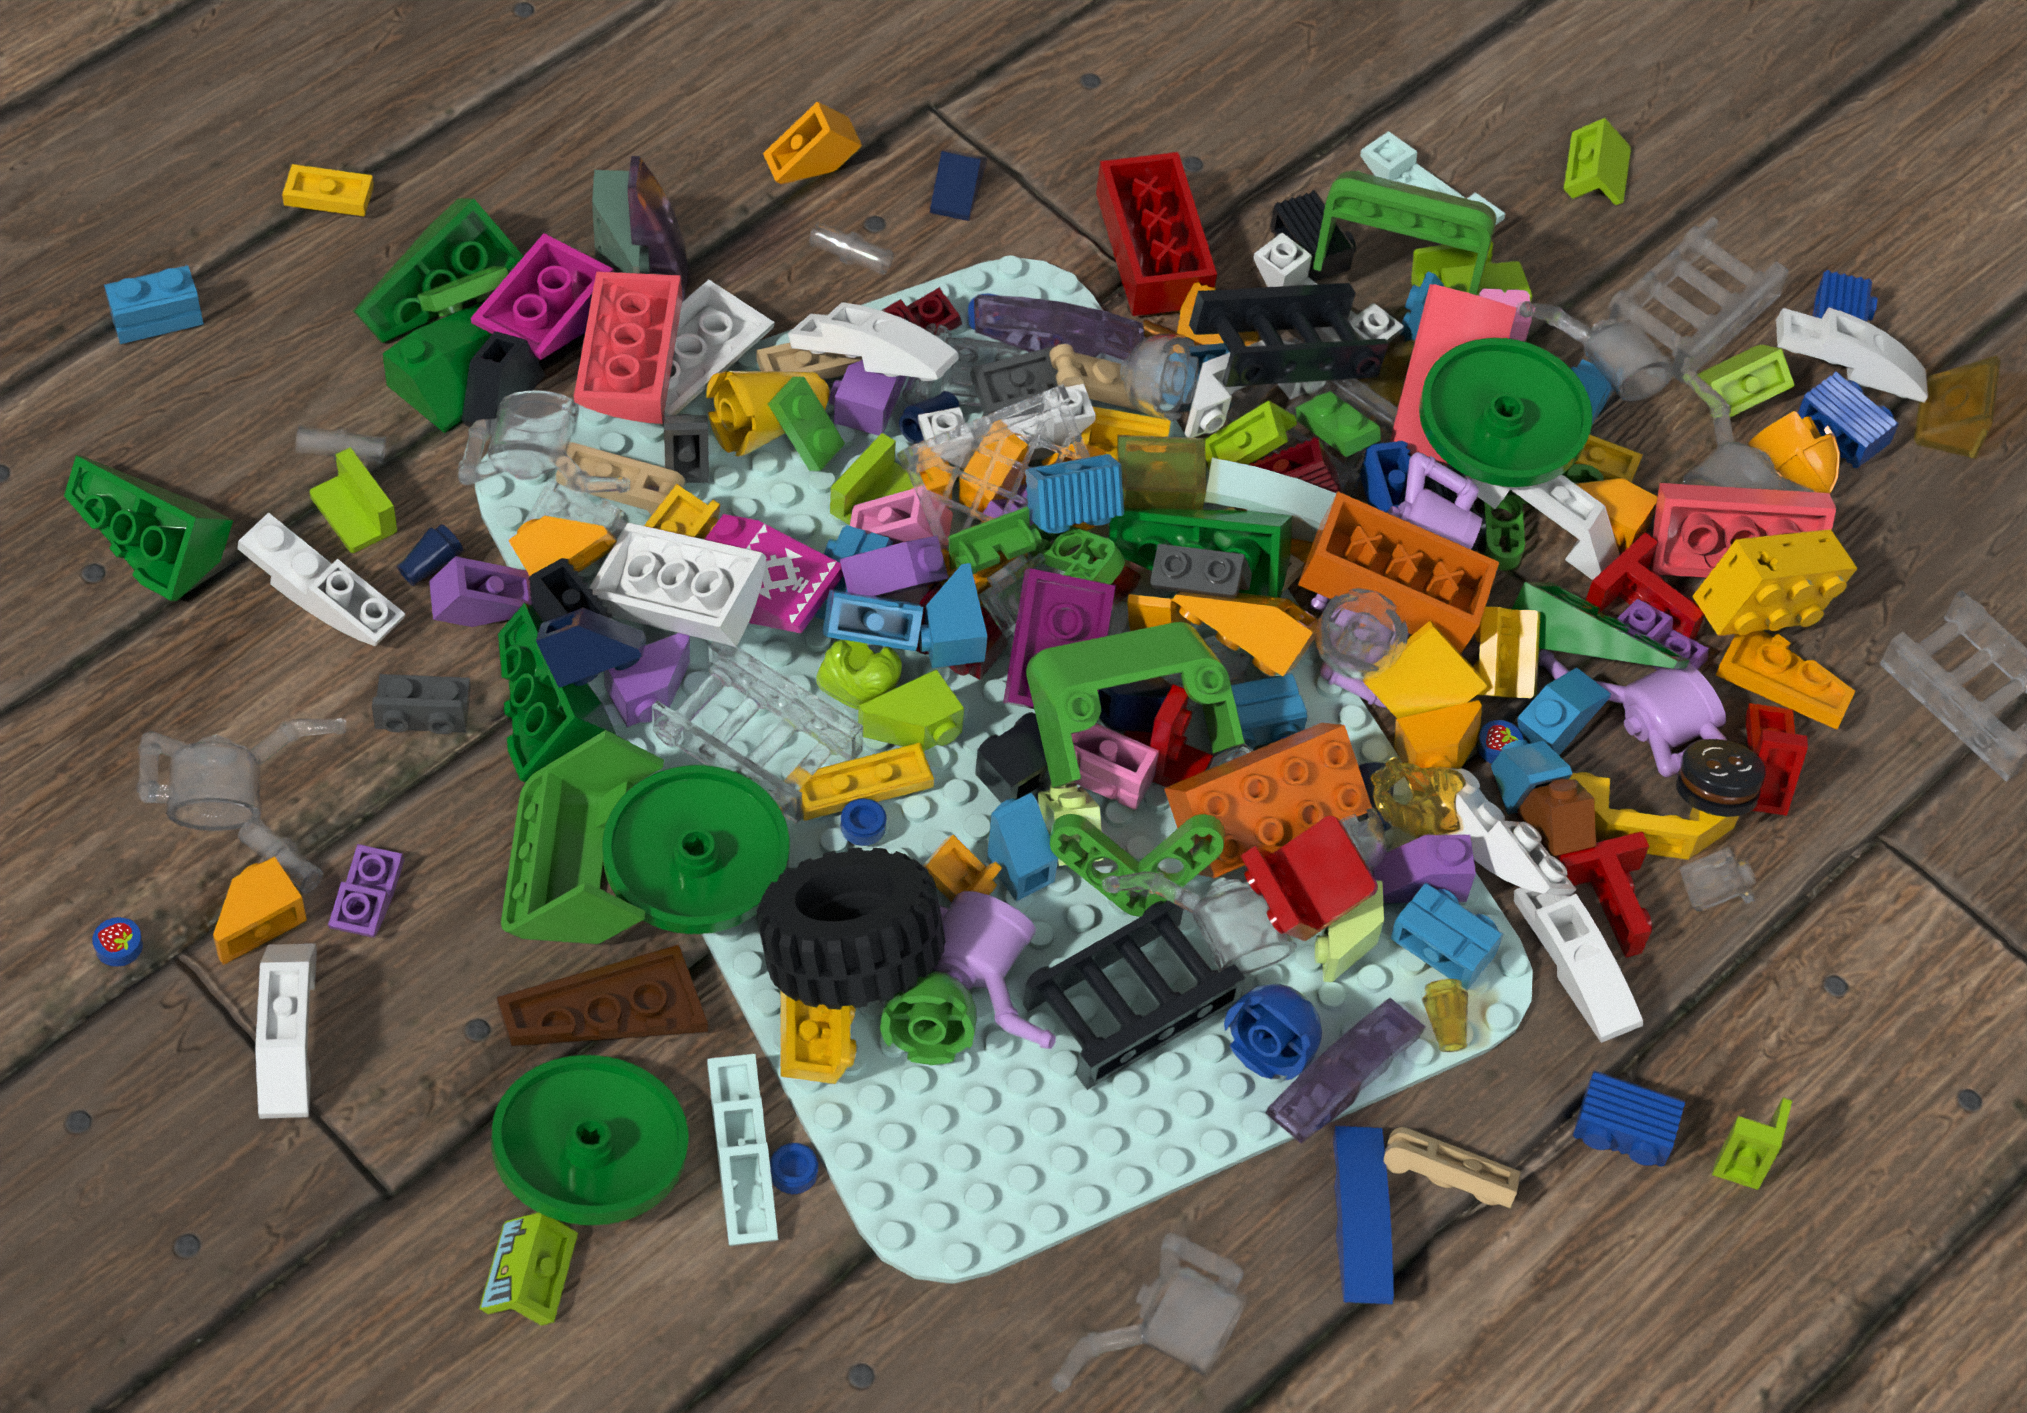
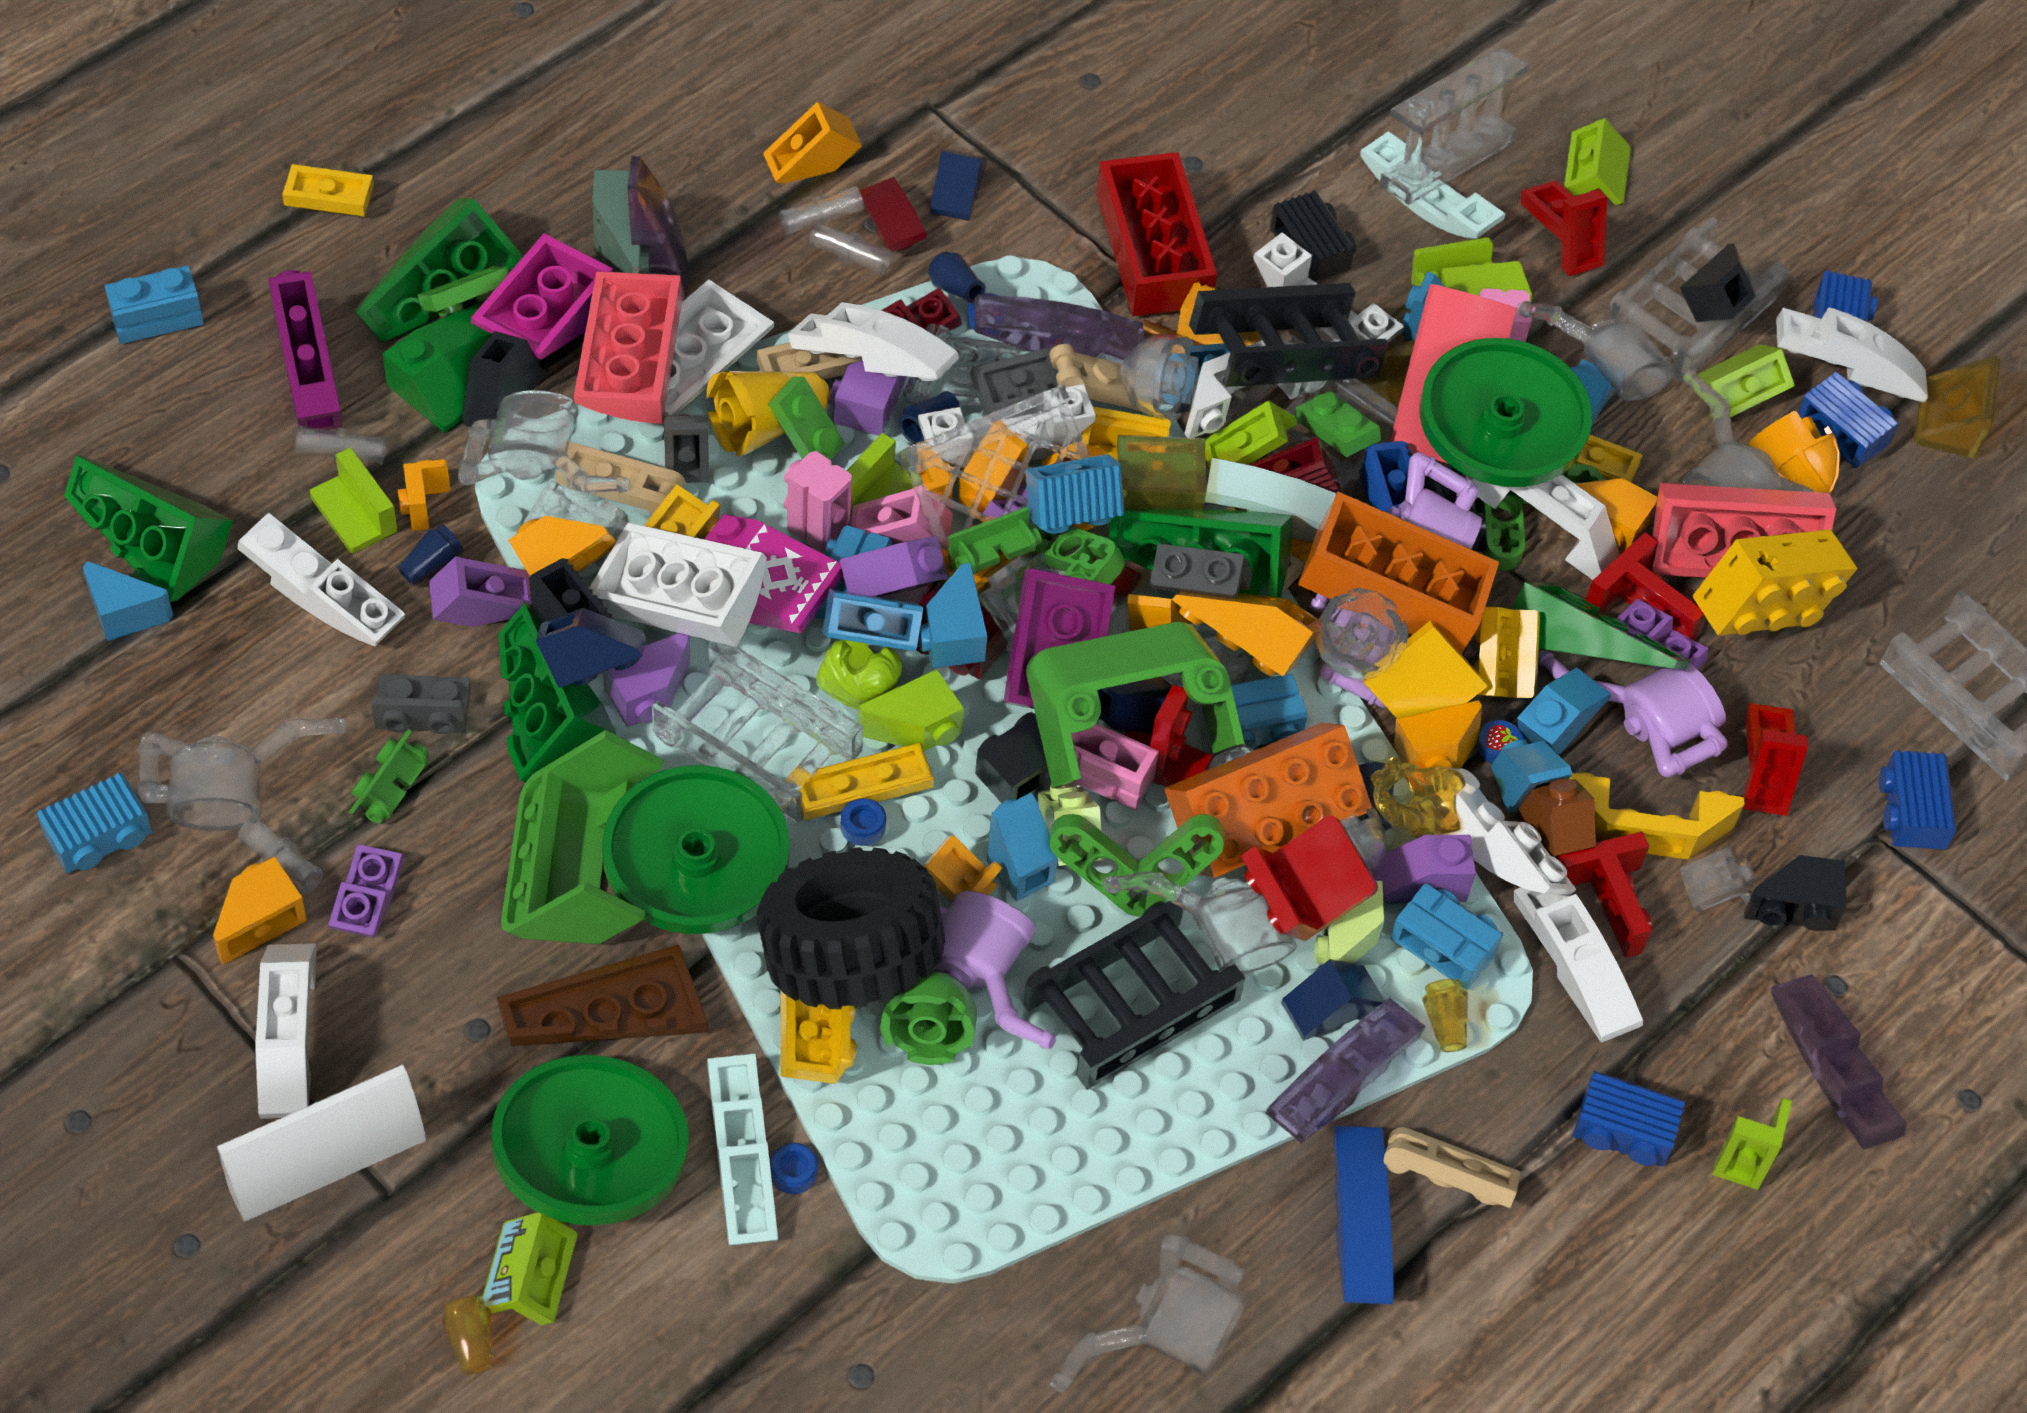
(94, 823): none -> dark azure brick
(117, 941): blue tile -> none
(125, 602): none -> dark azure slope
(304, 350): none -> magenta slope
(322, 1143): none -> white slope
(377, 791): none -> bright green hinge
(422, 479): none -> light orange bracket
(469, 1331): none -> clear yellow cone
(817, 499): none -> bright pink brick
(821, 209): none -> clear pin
(892, 215): none -> dark red slope
(955, 276): none -> dark blue cone
(1274, 1030): blue cylinder -> none
(1331, 998): none -> dark blue slope
(1408, 212): bright green windscreen -> none
(1468, 144): none -> clear fence
(1574, 220): none -> red bracket
(1719, 287): none -> black slope
(1720, 777): black head -> none
(1775, 672): light orange wing -> none
(1802, 894): none -> black slope
(1835, 1060): none -> clear purple slope
(1918, 800): none -> blue brick

